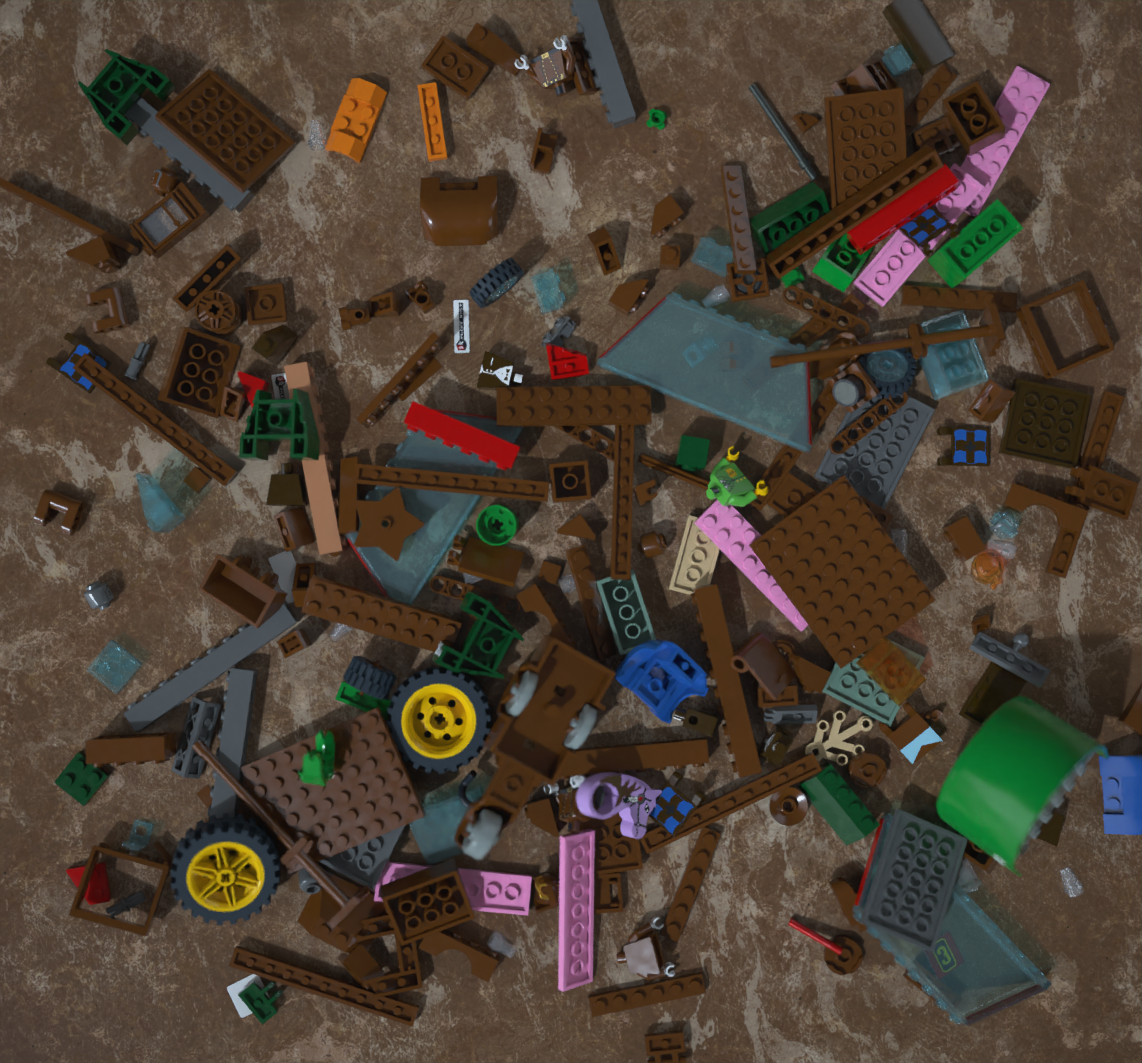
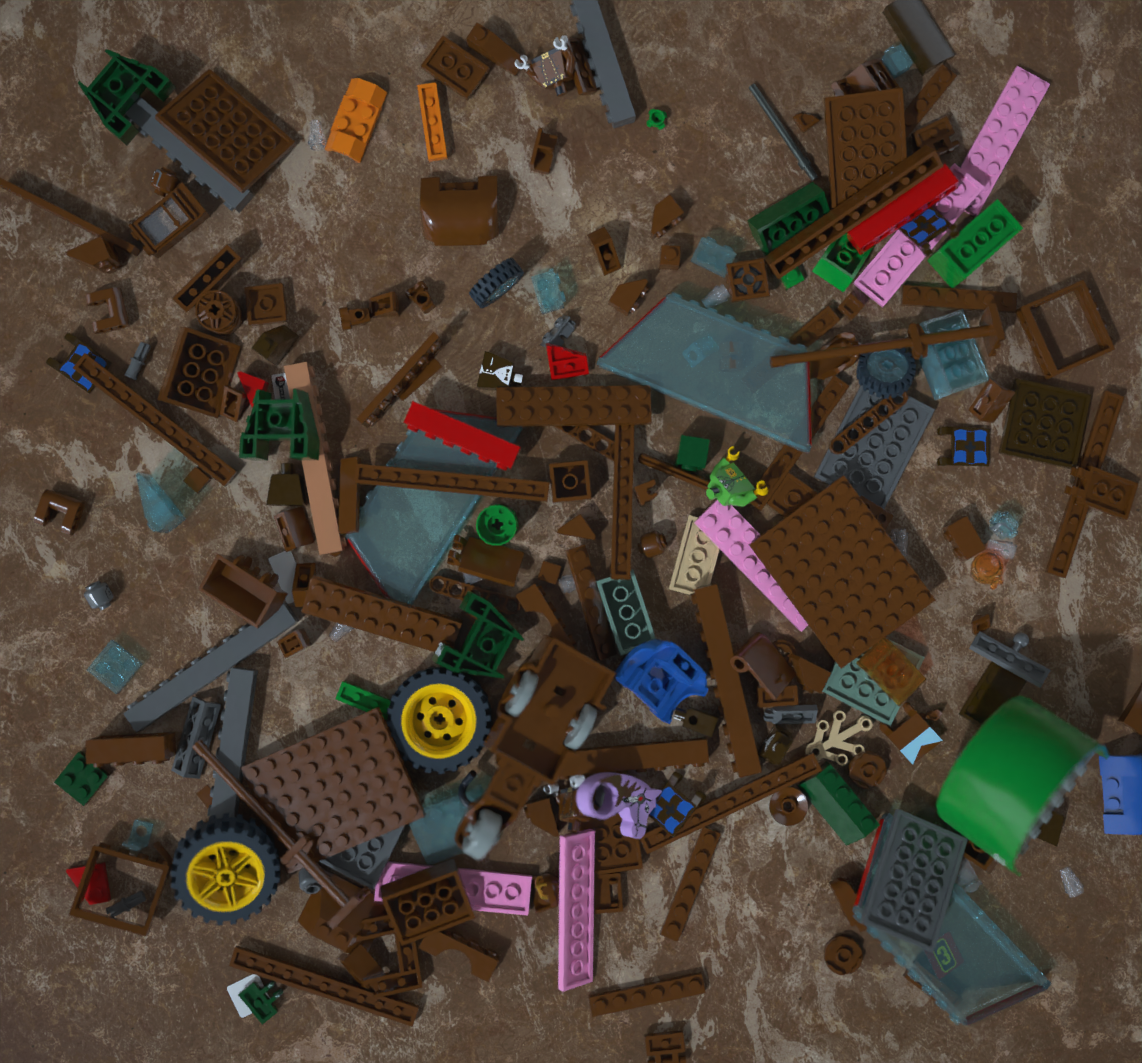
(318, 763): green piece -> none
(369, 677): black wheel -> none
(401, 524): reddish brown plate -> none
(461, 326): white sticker -> none
(501, 944): clear cone -> none
(644, 953): torso -> none
(738, 219): reddish brown plate -> none
(815, 312): reddish brown beam -> none
(815, 936): red bar -> none
(853, 387): piece -> none
(973, 118): reddish brown brick -> none
(1068, 516): reddish brown arch -> none

